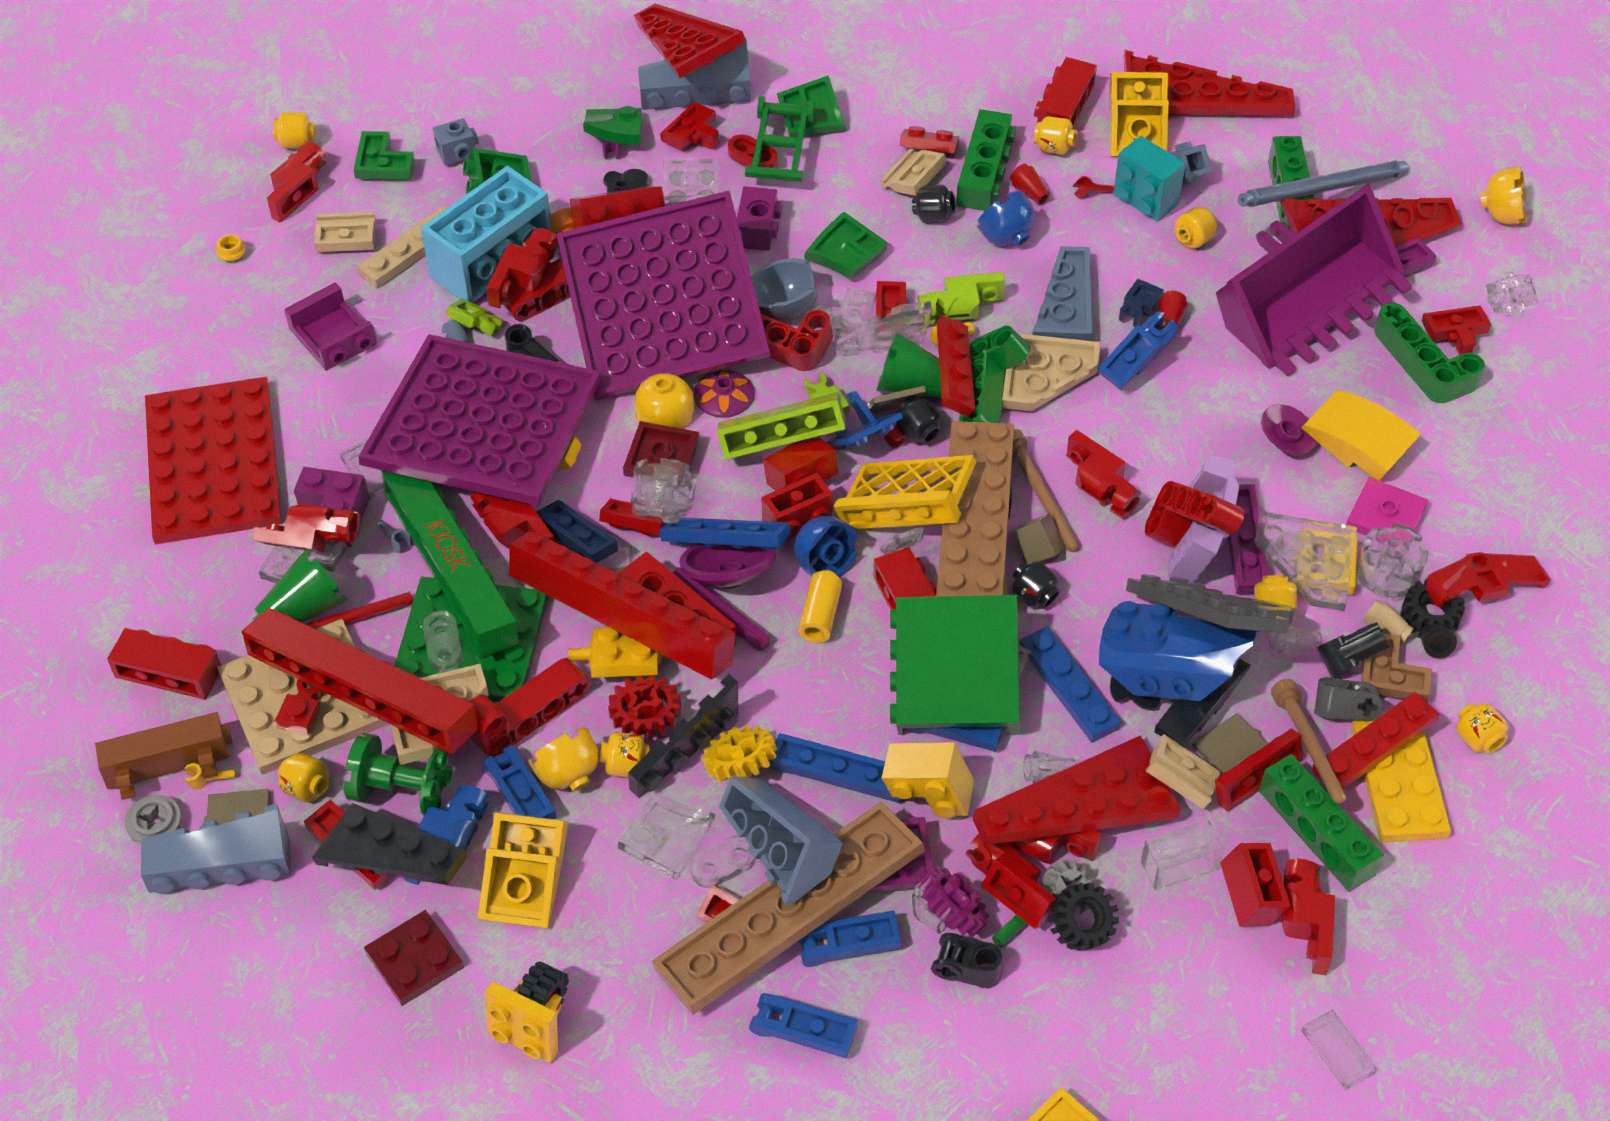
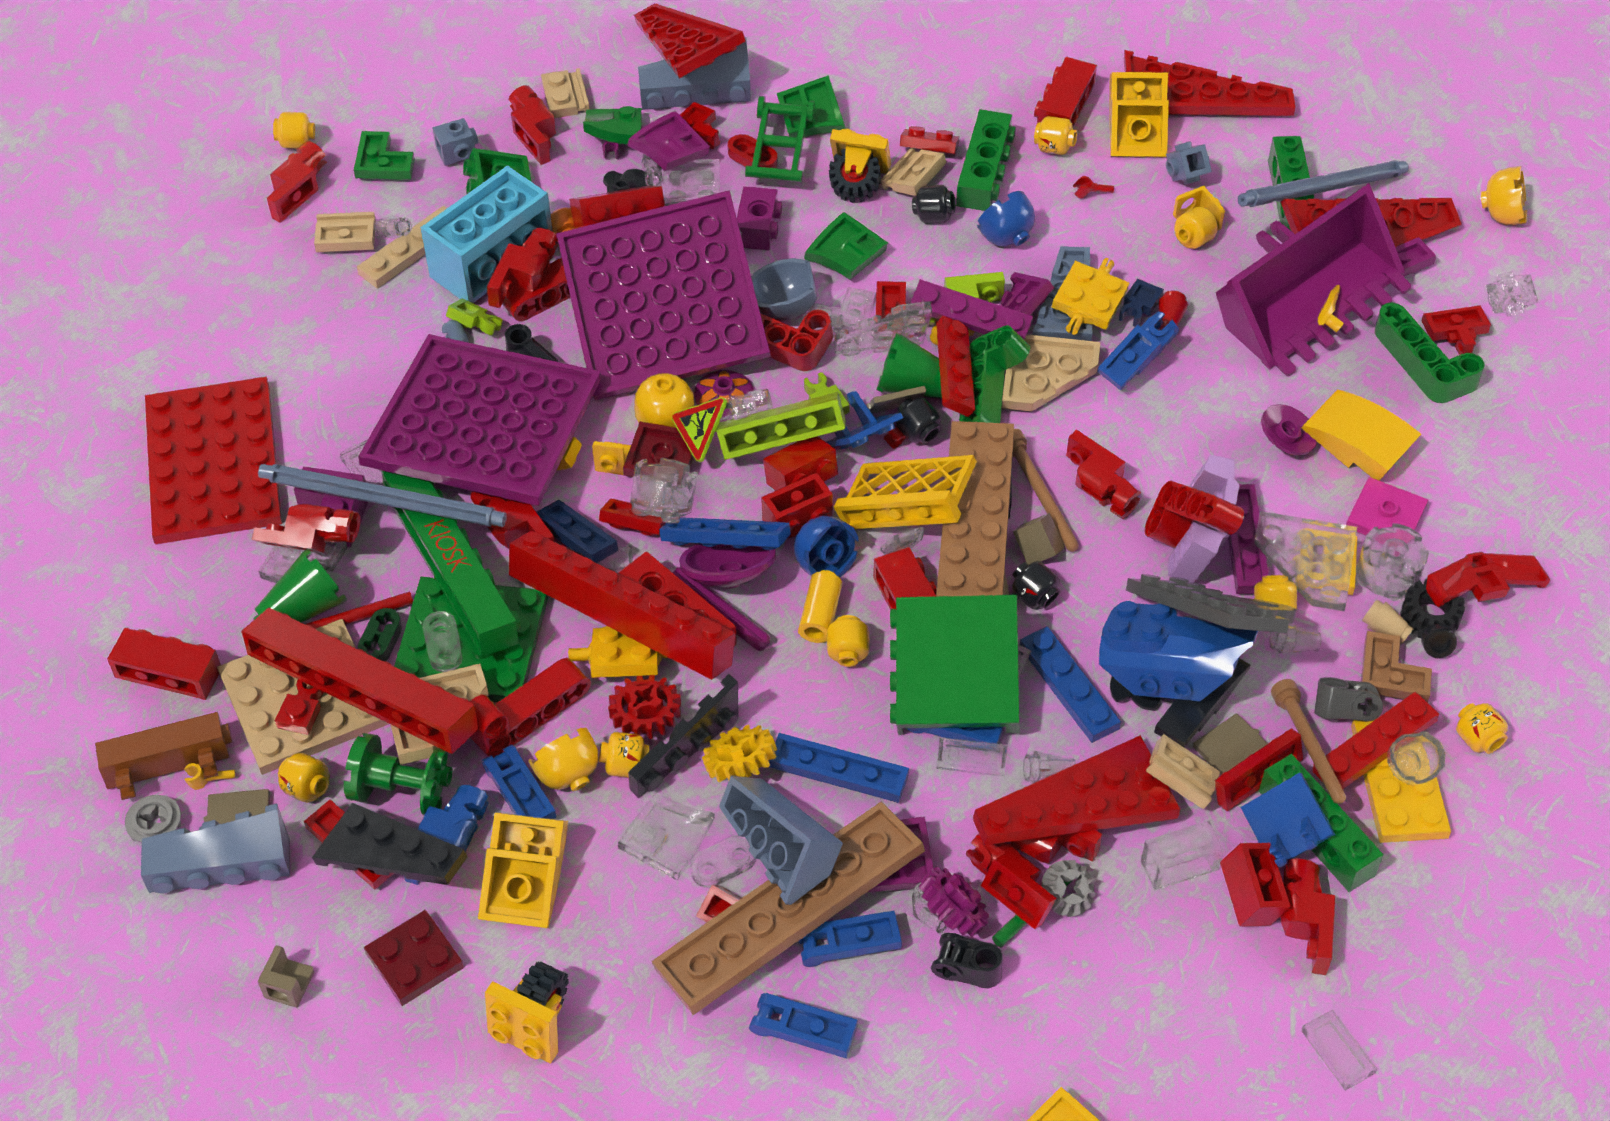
(230, 248): yellow plate -> none
(284, 979): none -> dark tan panel
(329, 327): magenta panel -> none
(382, 495): none -> sand blue piece
(386, 639): none -> dark green beam
(393, 227): none -> clear pin
(395, 535): sand blue hand -> none
(532, 122): none -> red plate
(565, 93): none -> tan plate
(610, 456): none -> yellow bracket
(652, 171): none -> clear pin
(669, 142): none -> magenta plate
(699, 425): none -> piece
(741, 405): none -> clear plate
(848, 640): none -> yellow head
(857, 163): none -> plate
(930, 772): yellow brick -> none
(971, 311): none -> magenta plate
(972, 756): none -> clear tile
(1026, 179): red cone -> none
(1026, 293): none -> magenta wing
(1090, 295): none -> yellow plate
(1101, 910): black tyre -> none
(1149, 178): teal brick -> none
(1202, 198): none -> yellow bracket
(1288, 819): none -> blue plate
(1326, 316): none -> yellow bar
(1348, 650): black piece -> none
(1416, 758): none -> clear hair

